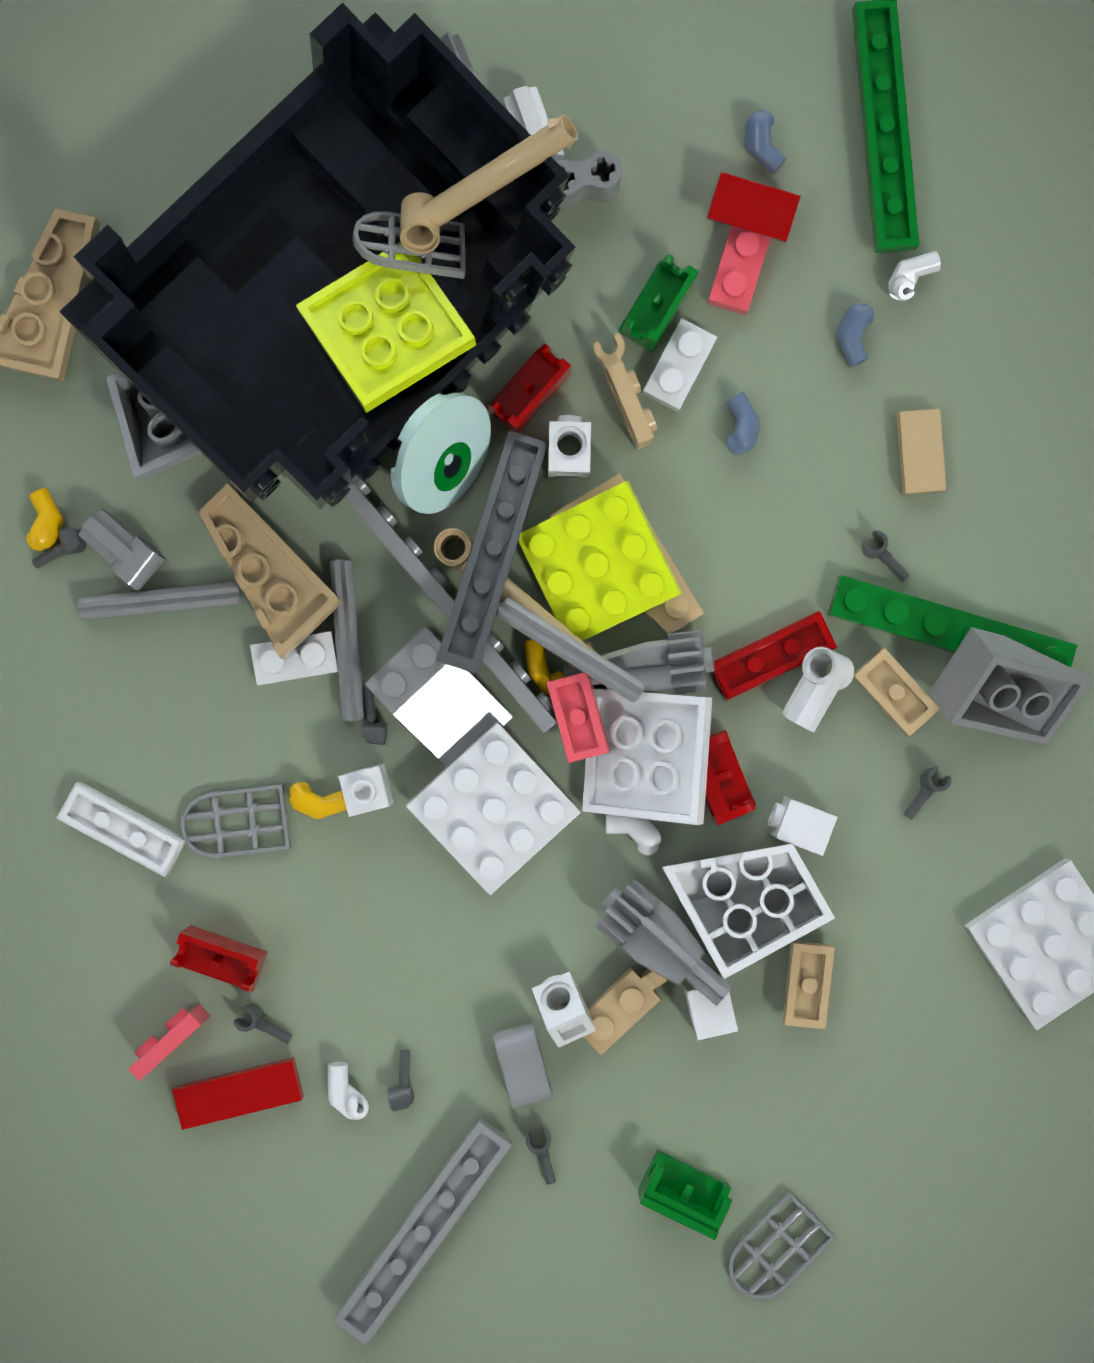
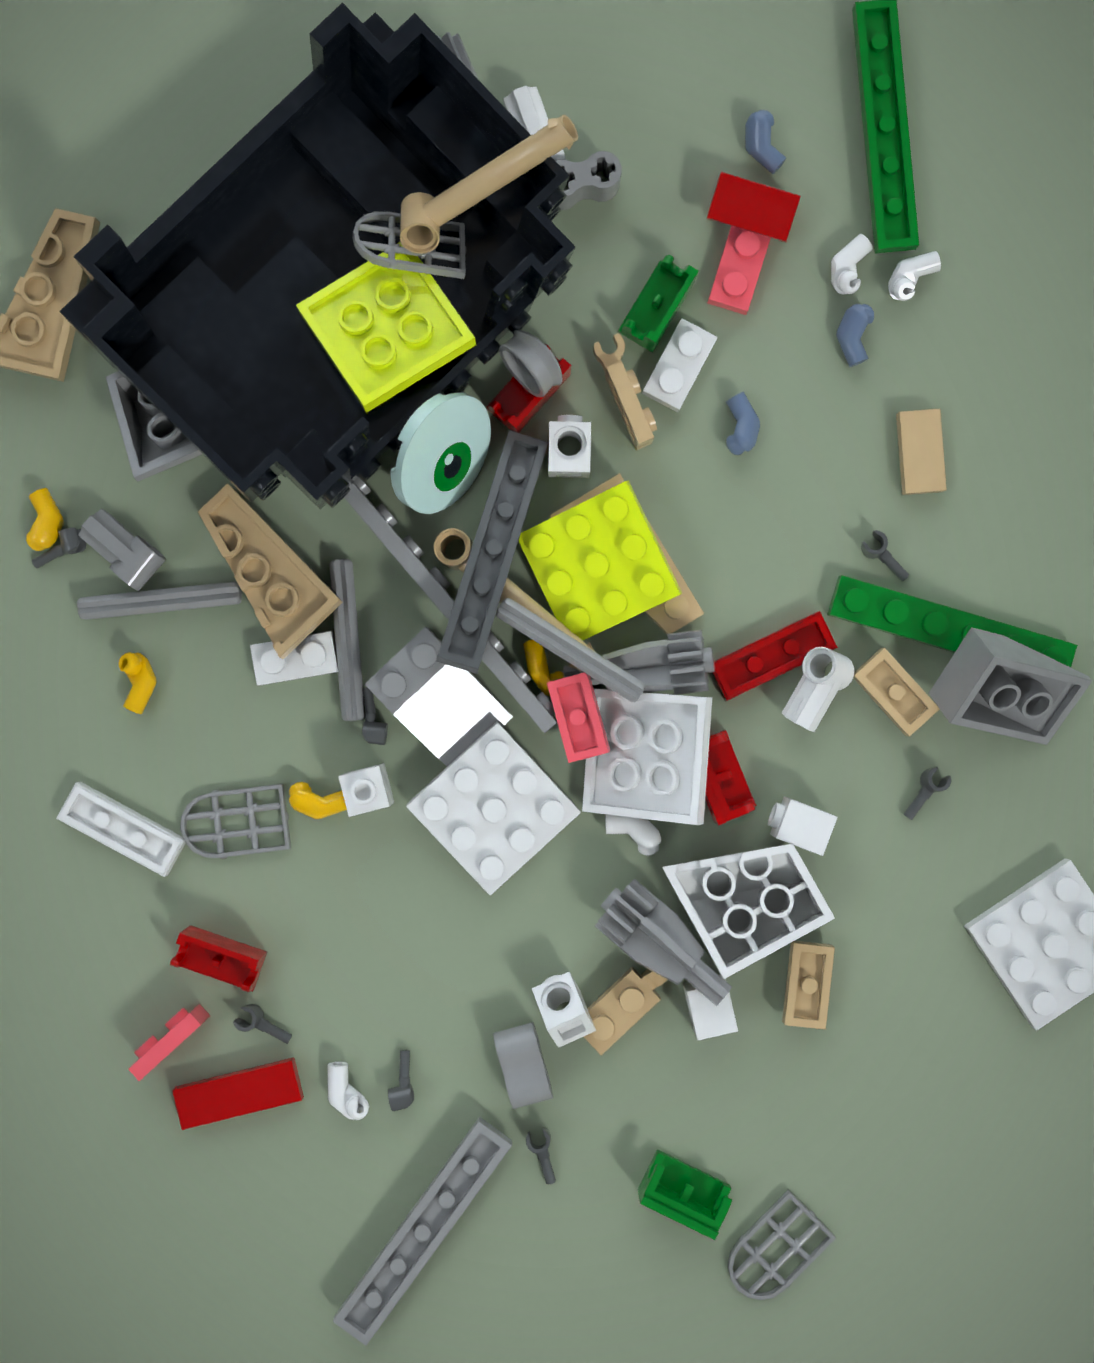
(142, 680): none -> yellow arm
(531, 363): none -> light grey piece
(844, 265): none -> white arm

